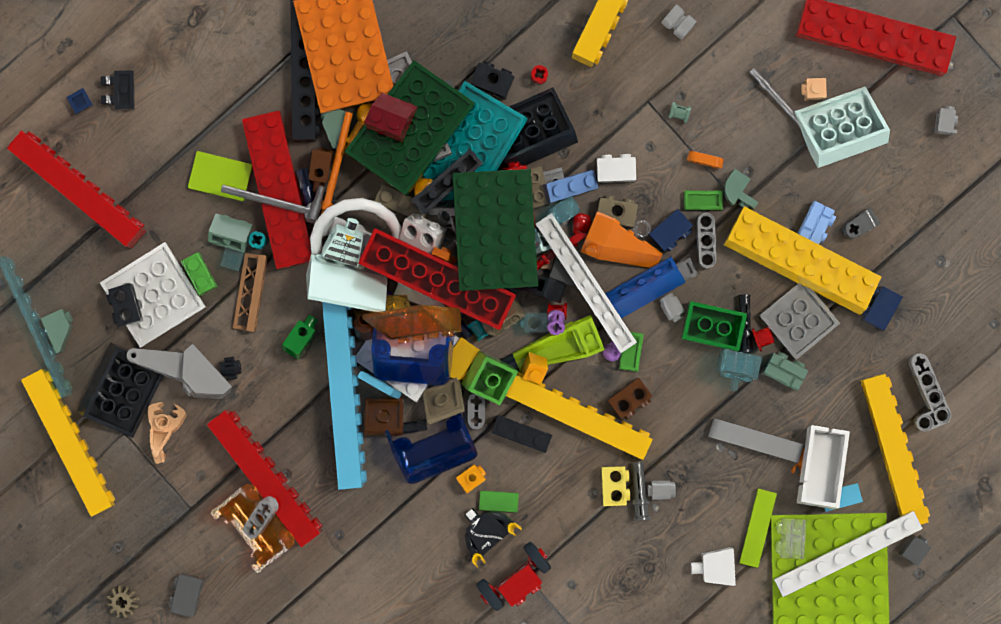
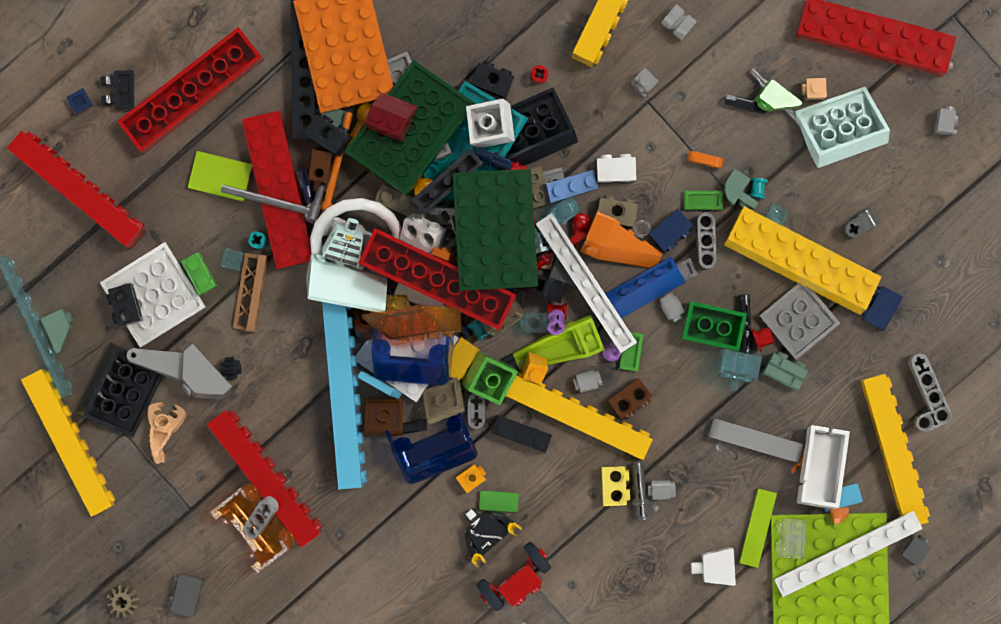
(190, 90): none -> red brick
(229, 232): sand green brick -> none
(296, 344): green torso -> none
(318, 129): none -> black brick
(490, 123): none -> white brick
(493, 159): none -> dark blue axle
(587, 381): none -> light grey brick
(644, 82): none -> light grey brick
(679, 112): sand green bush -> none
(743, 103): none -> black piece
(758, 188): none -> teal bush
(775, 98): none -> slope
(776, 213): none -> clear light blue plate
(816, 222): light blue brick -> none
(839, 514): none -> orange tile

